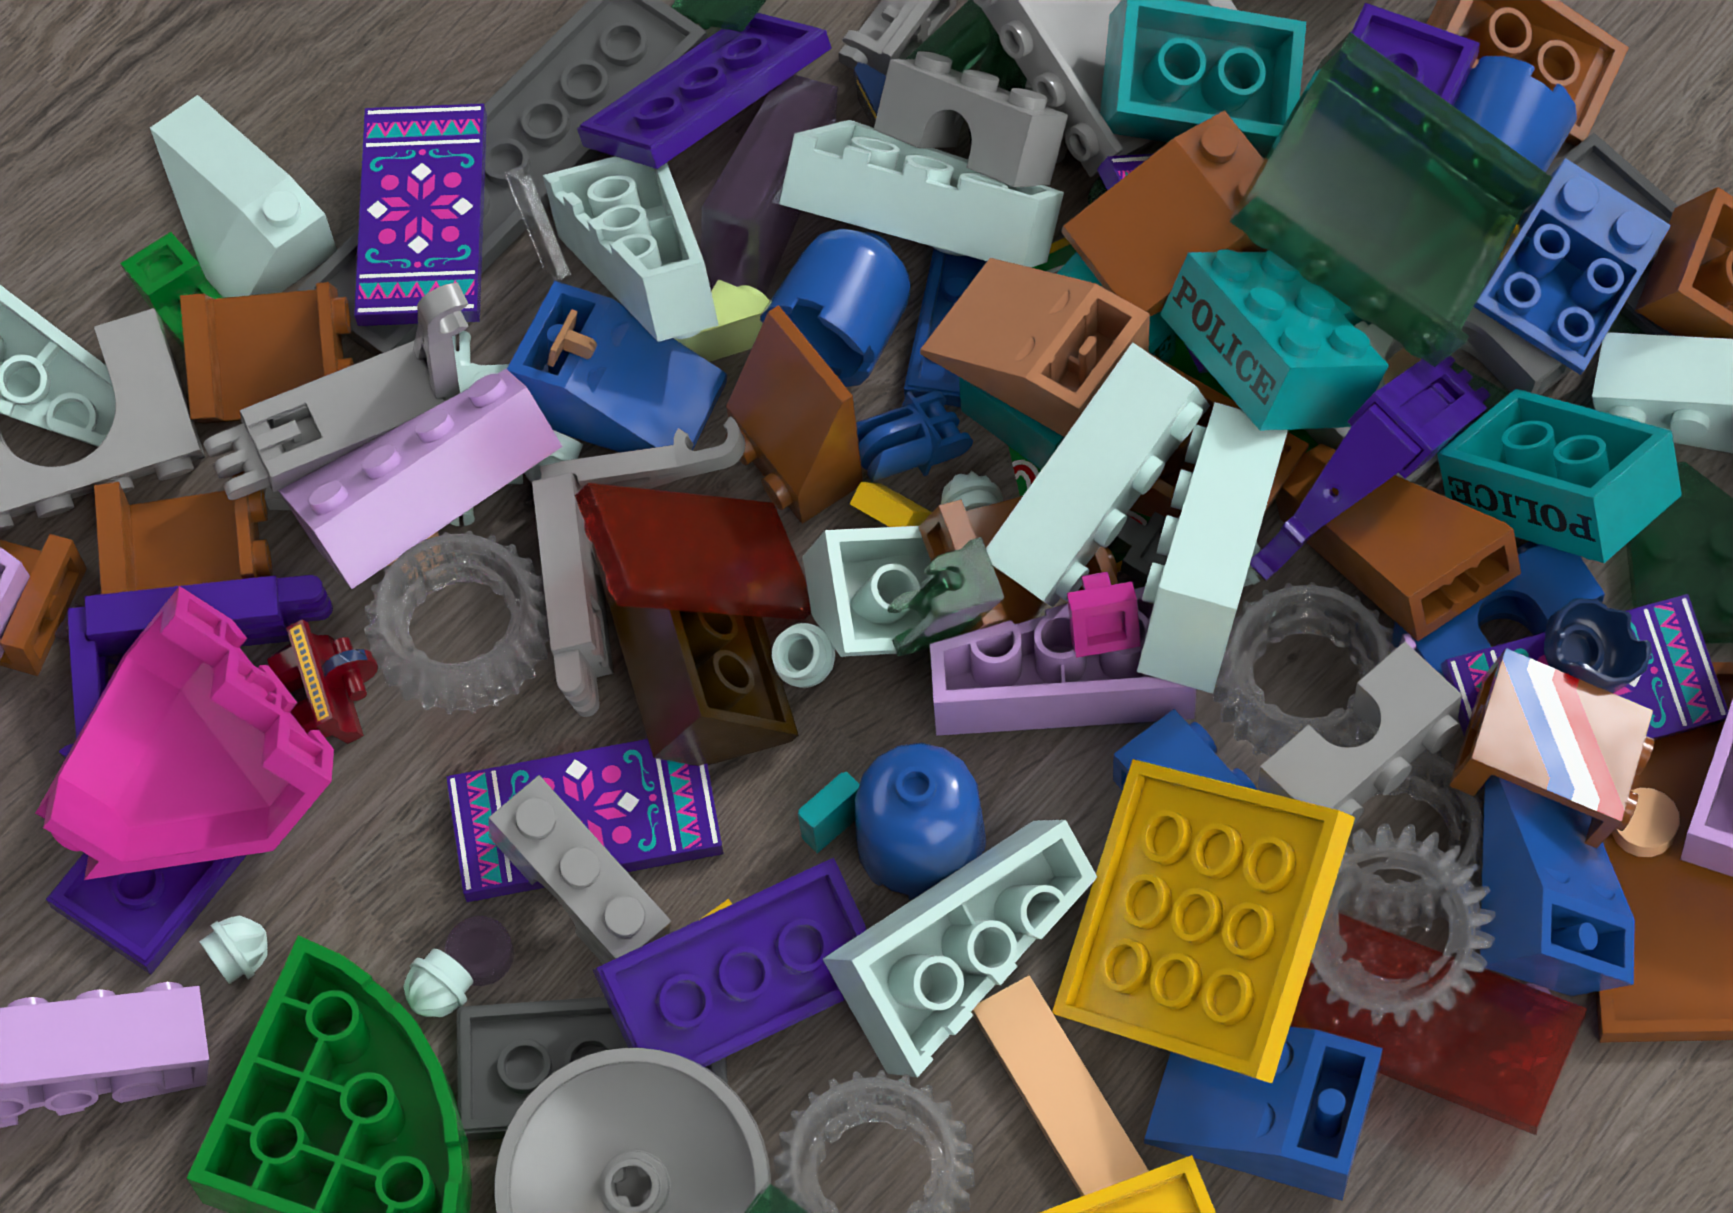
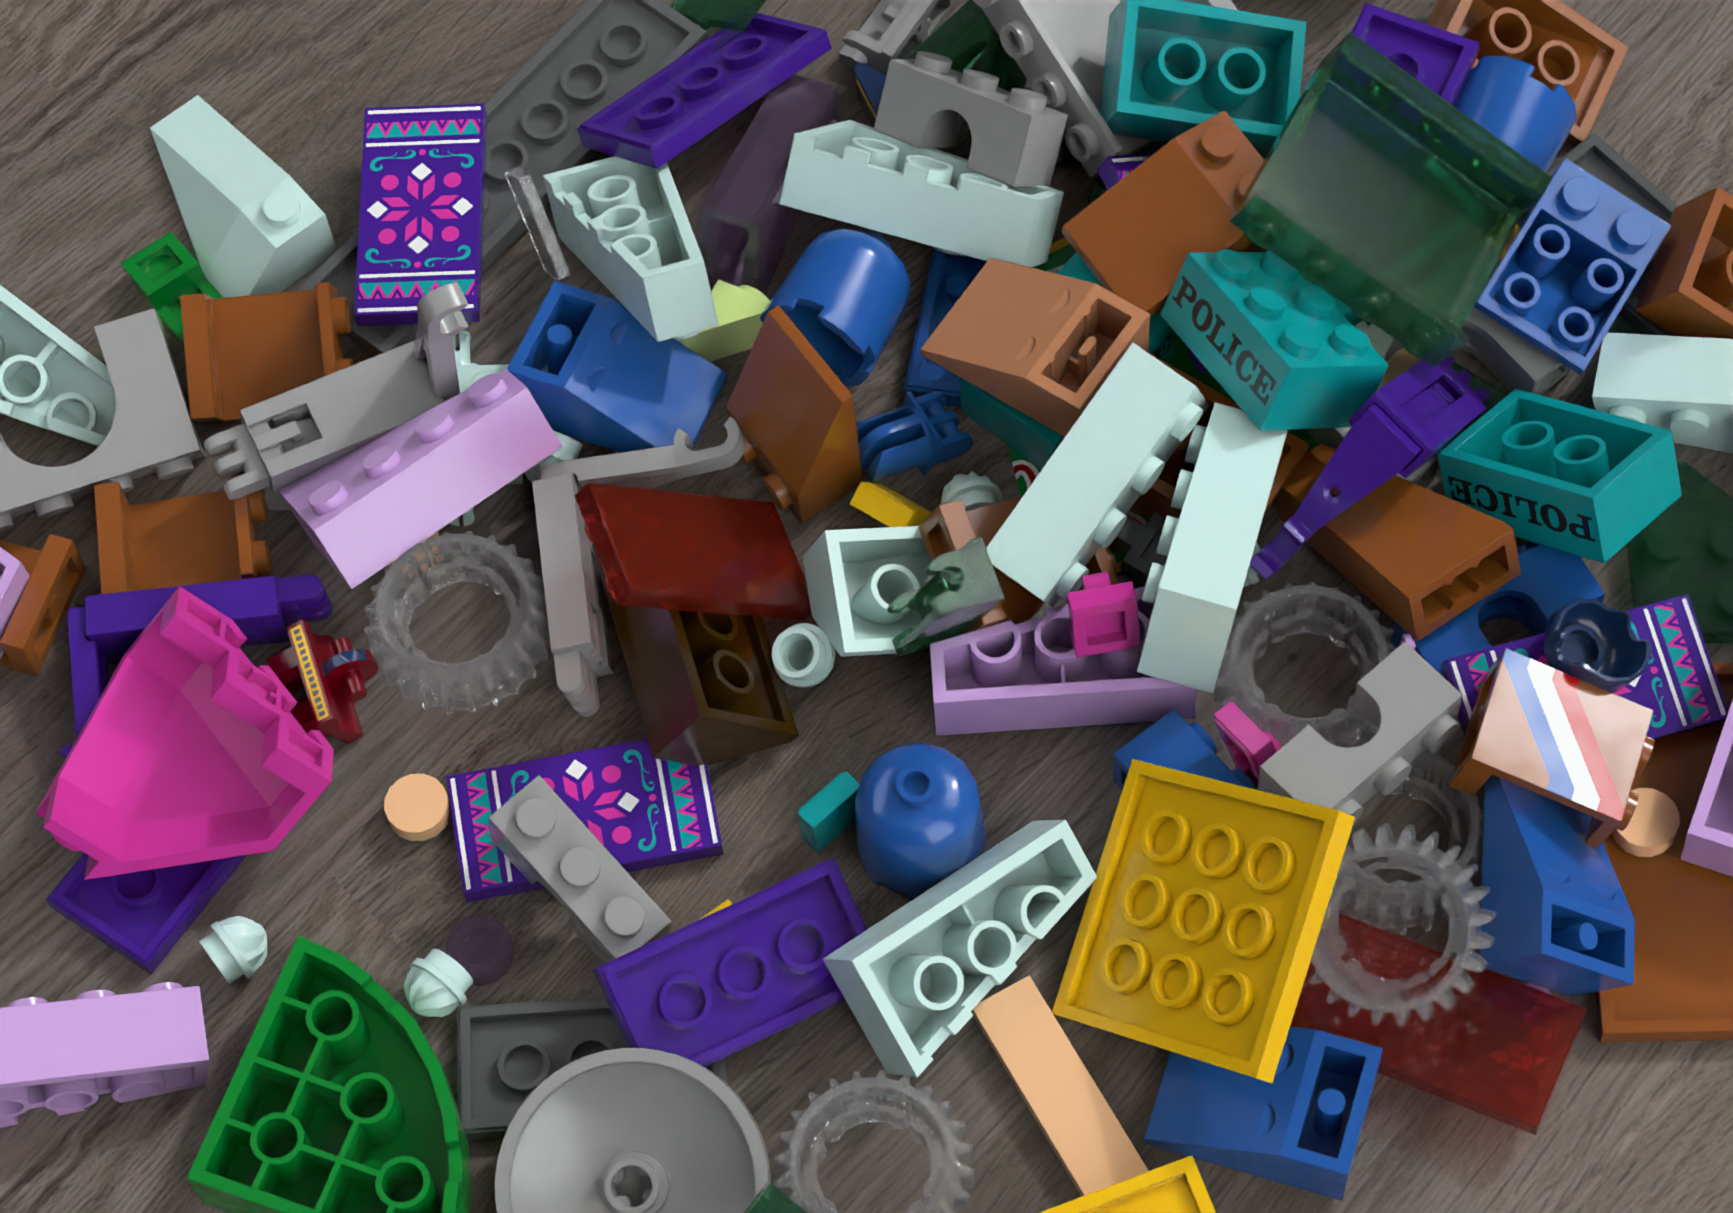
(417, 807): none -> light nougat piece
(571, 341): medium nougat piece -> none
(1245, 740): none -> dark pink plate

